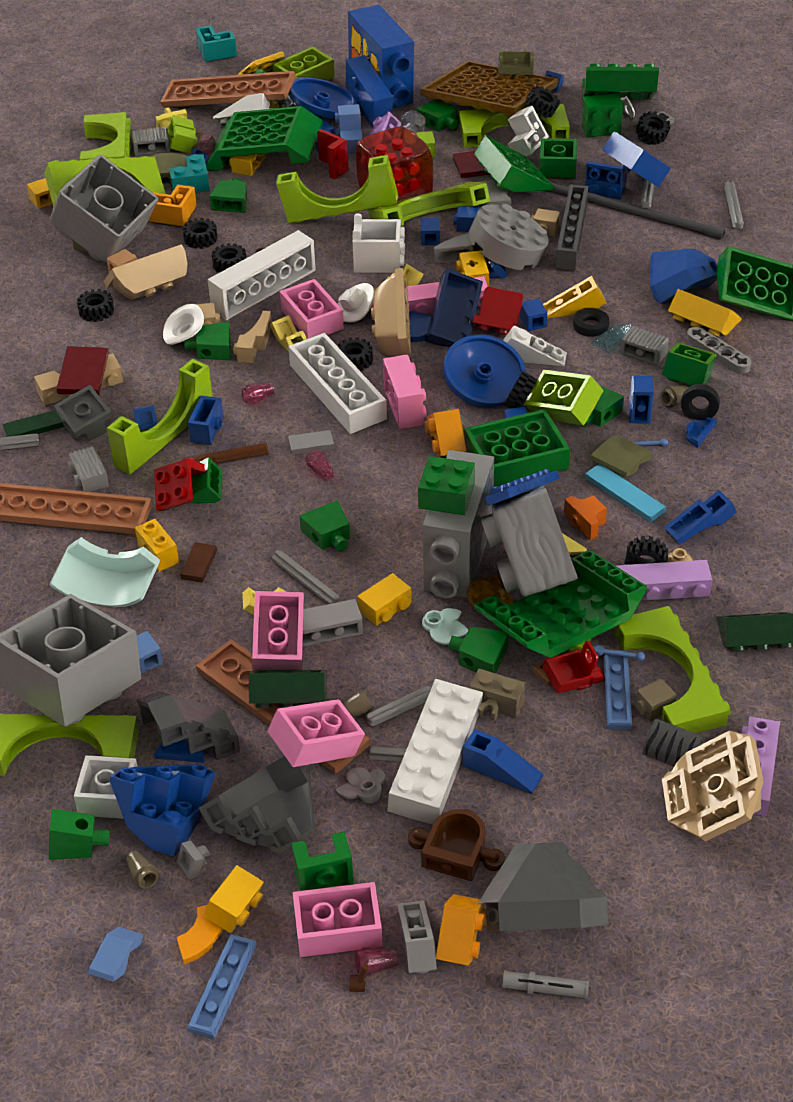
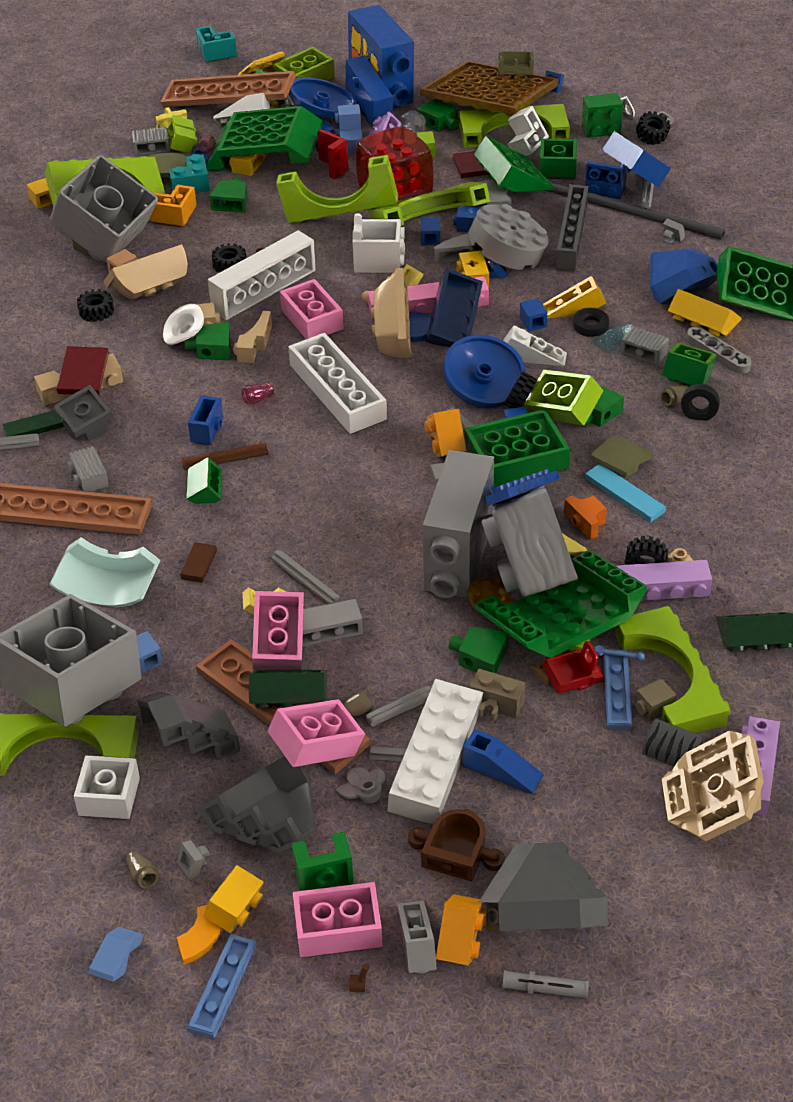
(74, 835): green torso -> none
(110, 127): lime arch -> none
(133, 448): lime arch -> none
(145, 417): blue tile -> none
(158, 542): yellow brick -> none
(162, 802): blue brick -> none
(174, 483): red bracket -> none
(179, 752): blue tile -> none
(200, 233): black tyre -> none
(286, 332): light yellow slope -> none
(311, 441): light grey tile -> none
(319, 463): clear pink cone -> none
(326, 526): green torso -> none
(356, 302): white hat -> none
(362, 348): black tyre -> none
(376, 958): clear pink cone -> none
(384, 599): yellow brick -> none
(404, 391): bright pink brick -> none
(445, 625): light aqua plate -> none
(446, 485): green brick -> none
(499, 310): red bracket -> none
(542, 101): black tyre -> none
(548, 220): tan brick -> none
(628, 81): green slope -> none
(641, 399): blue brick -> none
(663, 442): medium blue hinge -> none
(673, 231): none -> light grey tile
(699, 430): blue tile -> none
(700, 516): blue slope -> none
(733, 204): light grey axle -> none

